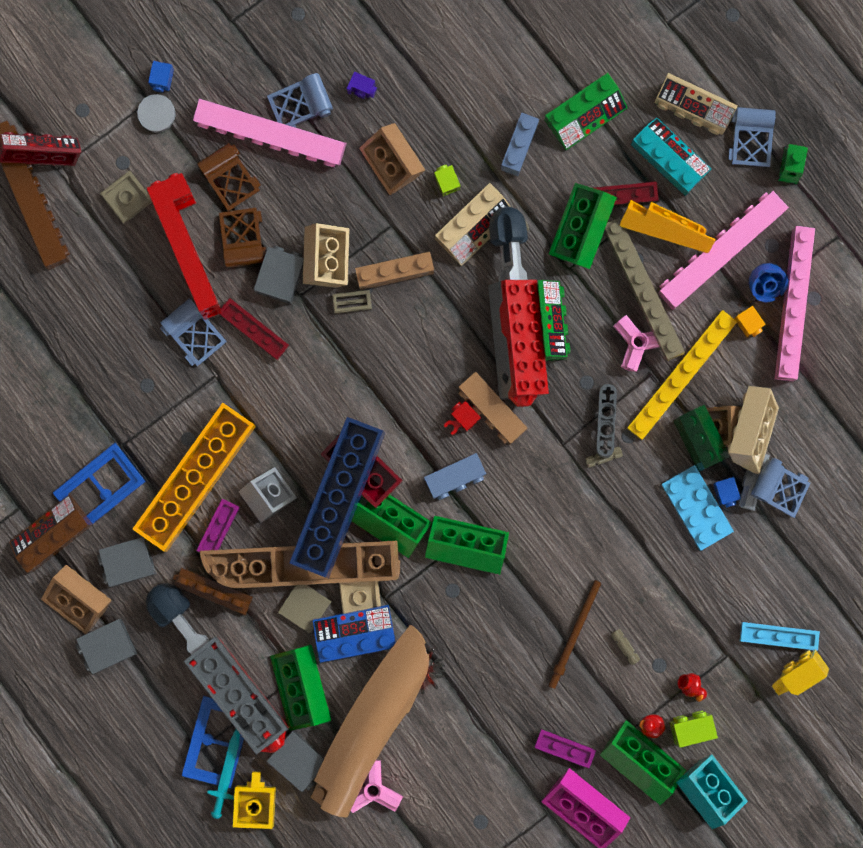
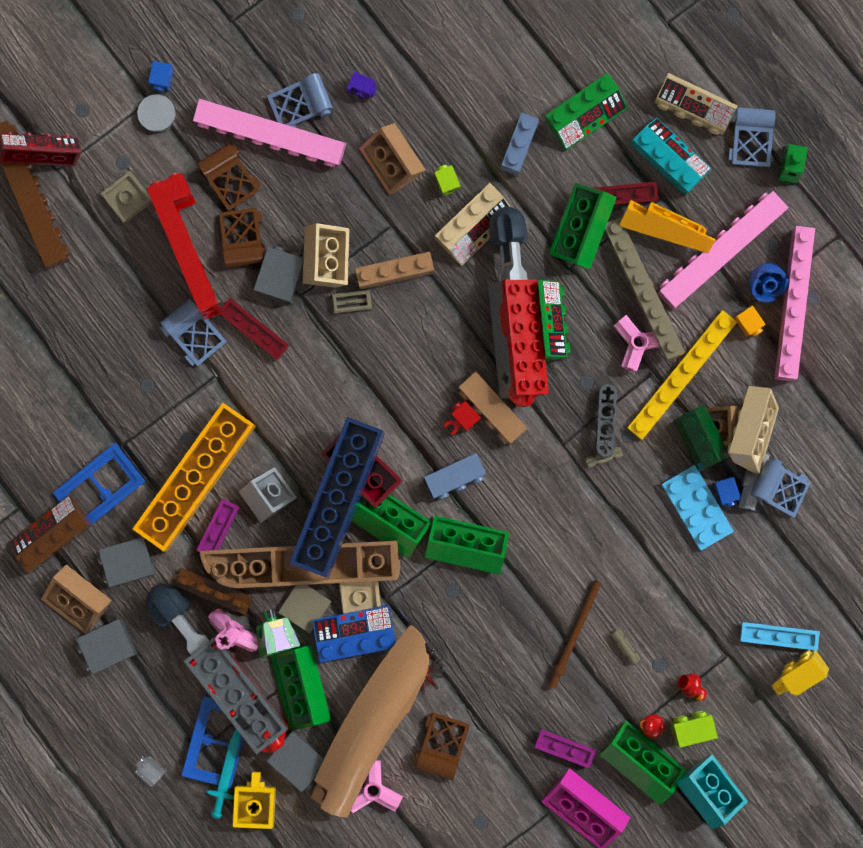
(150, 770): none -> clear brick
(231, 632): none -> bright pink piece
(275, 635): none -> torso
(437, 762): none -> reddish brown piece

